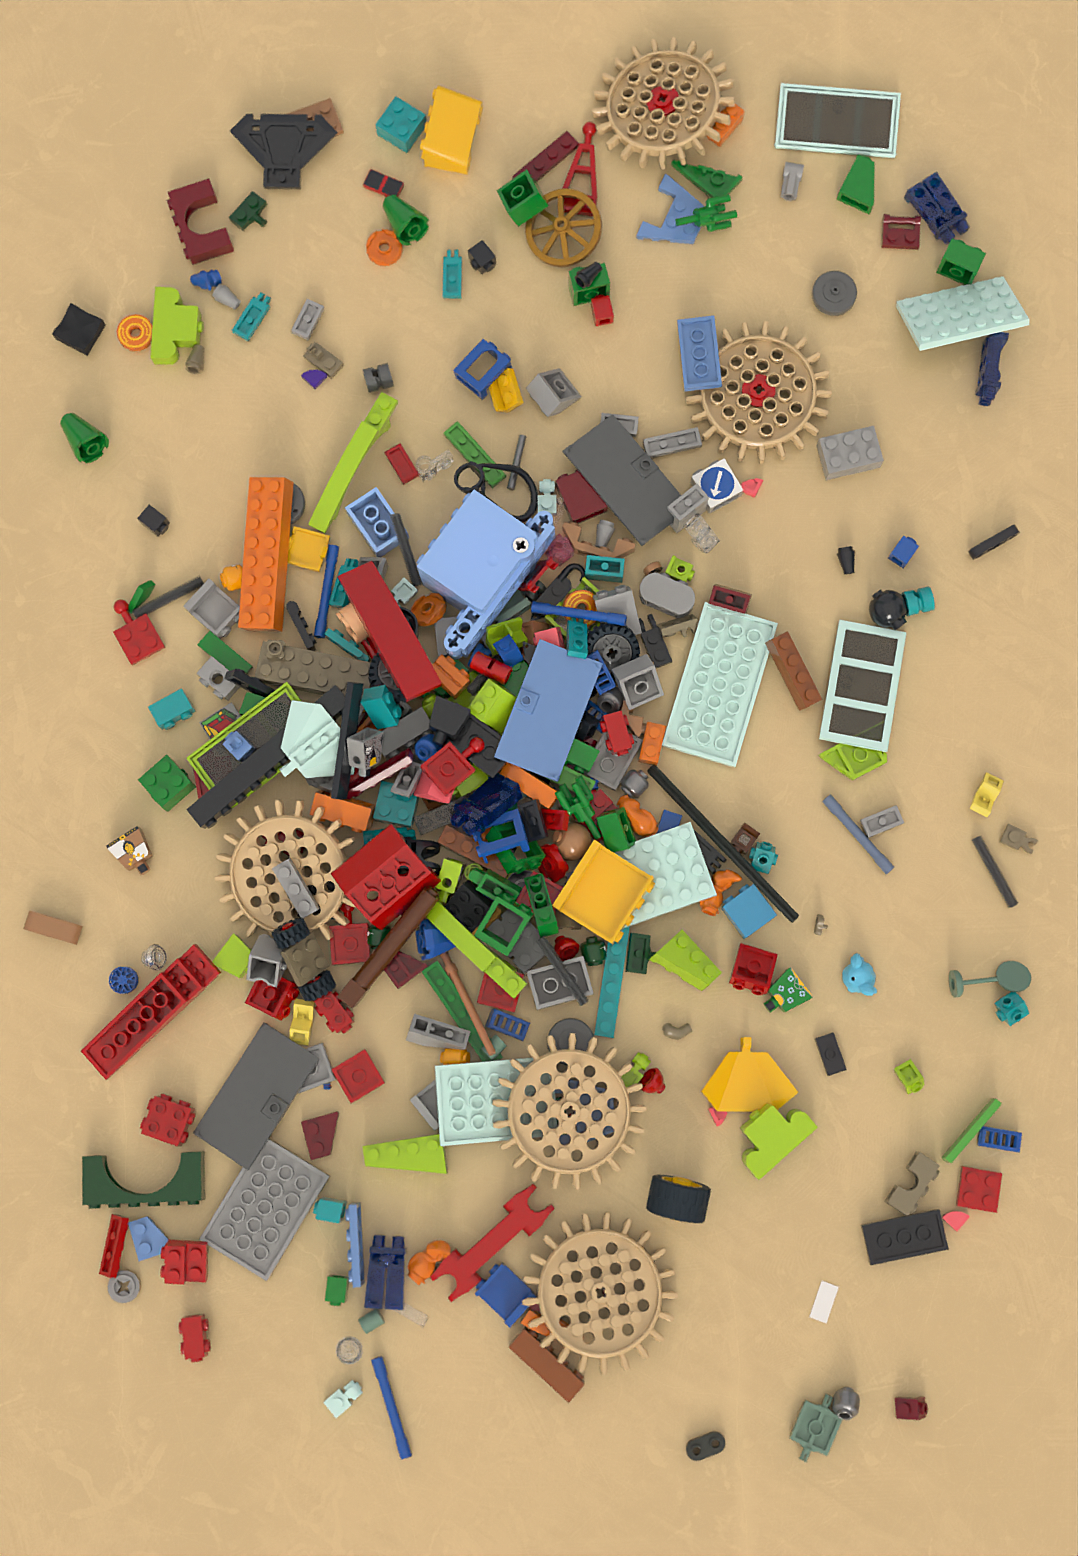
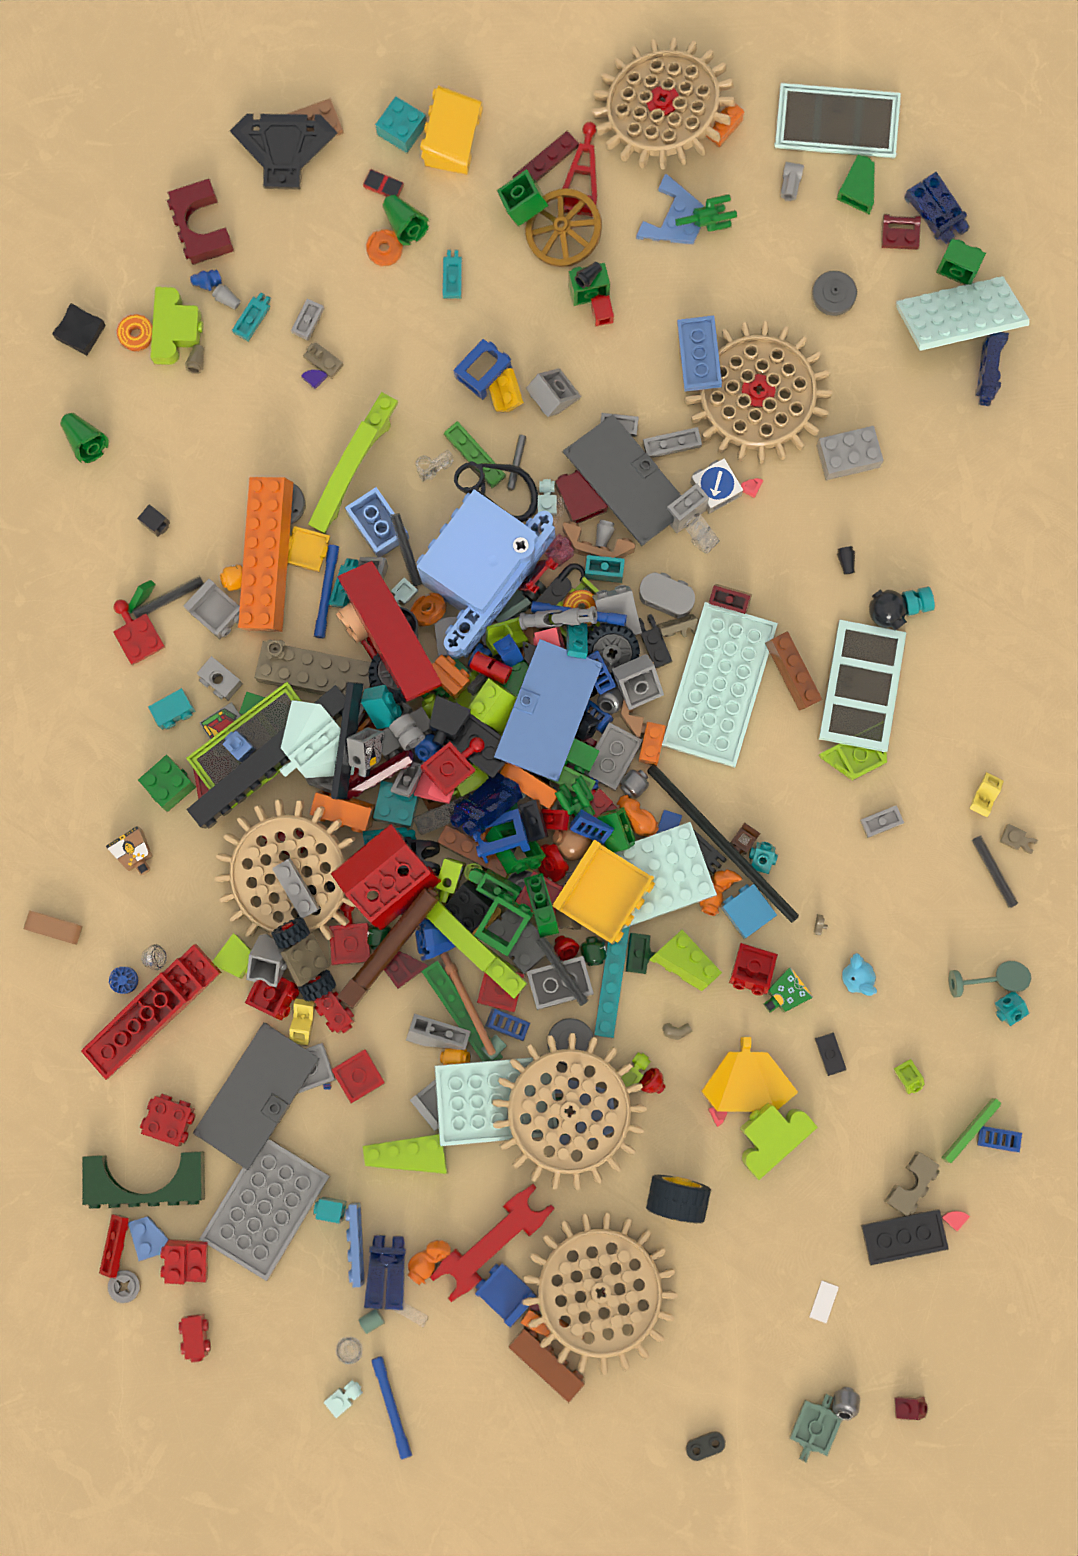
(223, 653): green tile -> none
(248, 683): black hinge -> none
(249, 212): dark green plate -> none
(301, 624): black hinge -> none
(320, 1134): dark red wing -> none
(336, 1289): green brick -> none
(349, 647): teal hinge -> none
(378, 377): dark grey wheel -> none
(401, 463): red tile -> none
(405, 729): none -> light grey wheel
(482, 257): black brick -> none
(572, 617): none -> light grey piece
(588, 819): none -> blue slope
(618, 739): red brick -> none
(652, 568): medium nougat tile -> none
(672, 570): lime brick -> none
(710, 181): green wing -> none
(879, 858): sand blue piece -> none
(903, 551): blue brick -> none
(979, 1189): red plate -> none
(993, 542): black beam -> none

